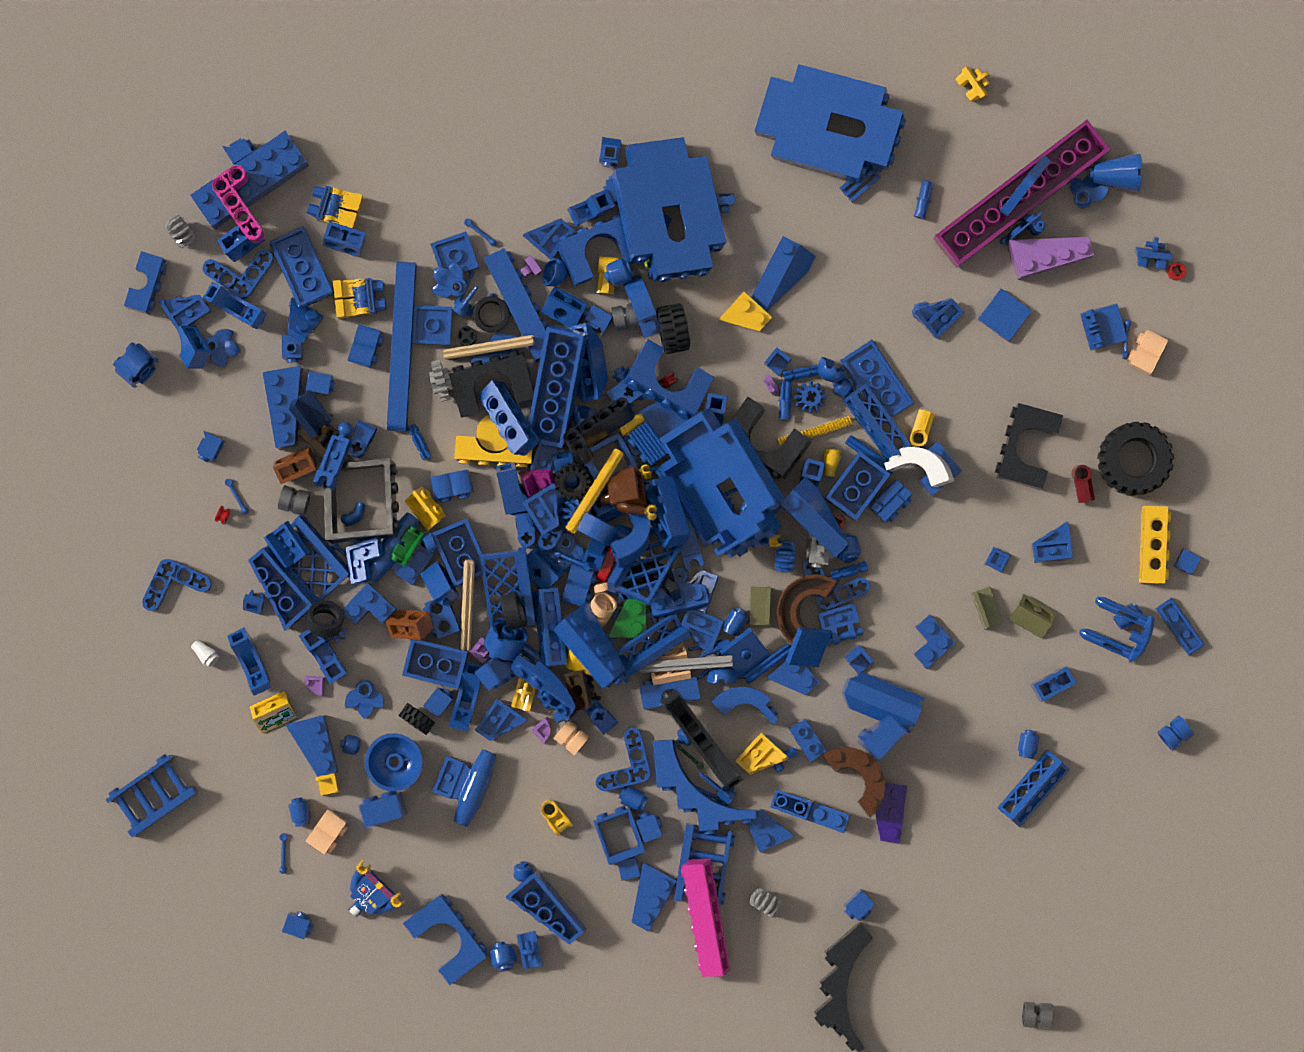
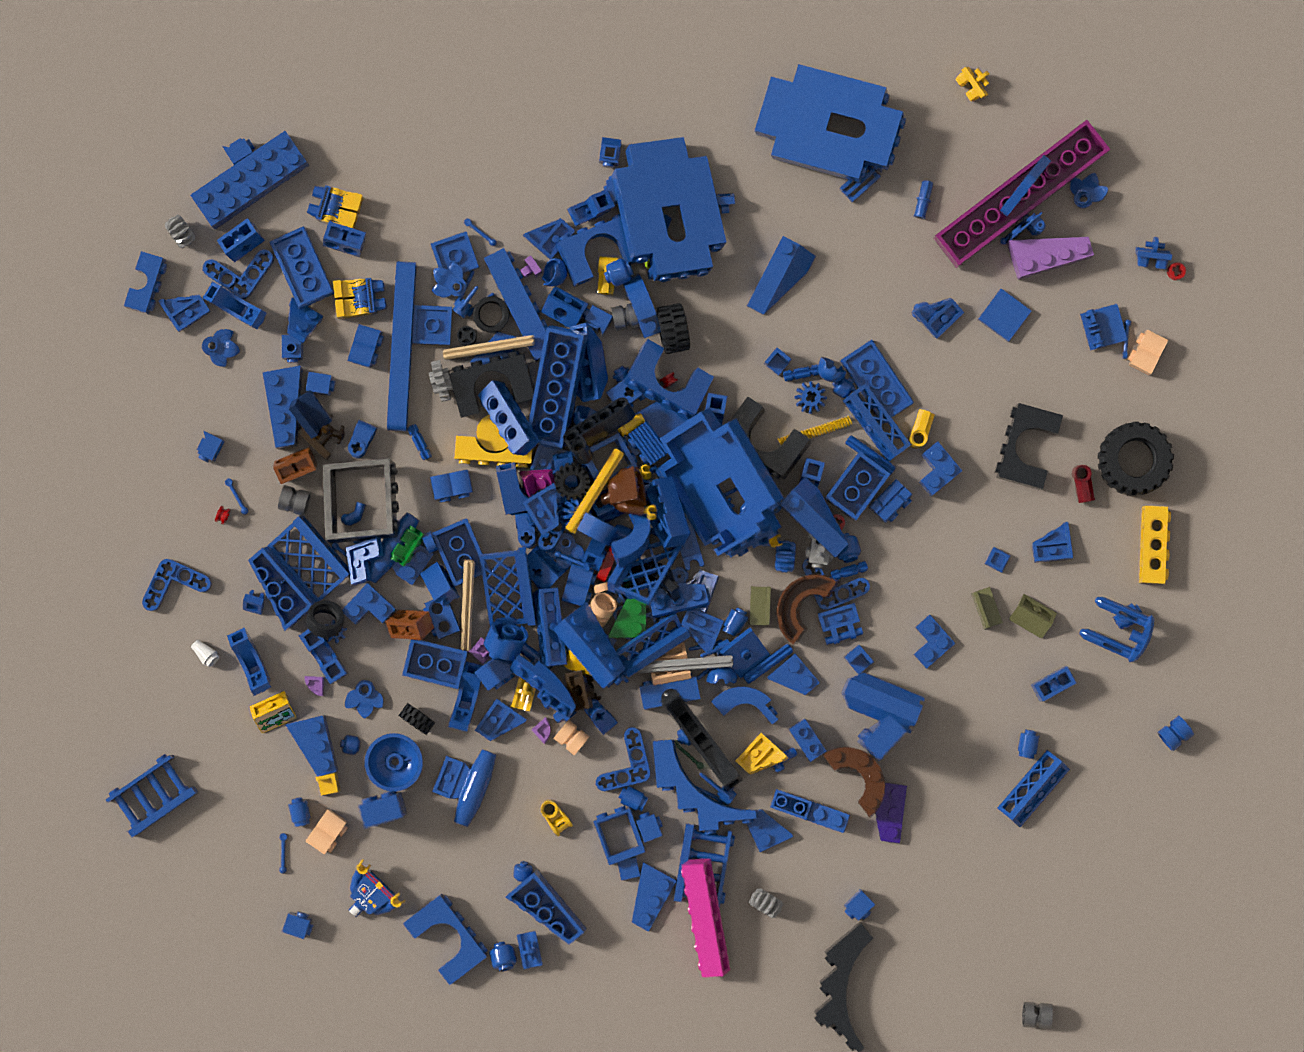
(135, 364): blue brick -> none
(193, 347): blue arch -> none
(240, 208): dark pink beam -> none
(286, 545): blue bracket -> none
(334, 457): blue plate -> none
(425, 508): yellow bracket -> none
(438, 701): blue brick -> none
(513, 610): black tyre -> none
(746, 313): yellow wing -> none
(771, 385): medium lavender tile -> none
(785, 400): blue axle -> none
(808, 647): blue tile -> none
(831, 459): yellow cone -> none
(933, 464): white arch -> none
(1119, 172): blue cone -> none
(1179, 626): blue tile -> none
(1187, 561): blue tile -> none

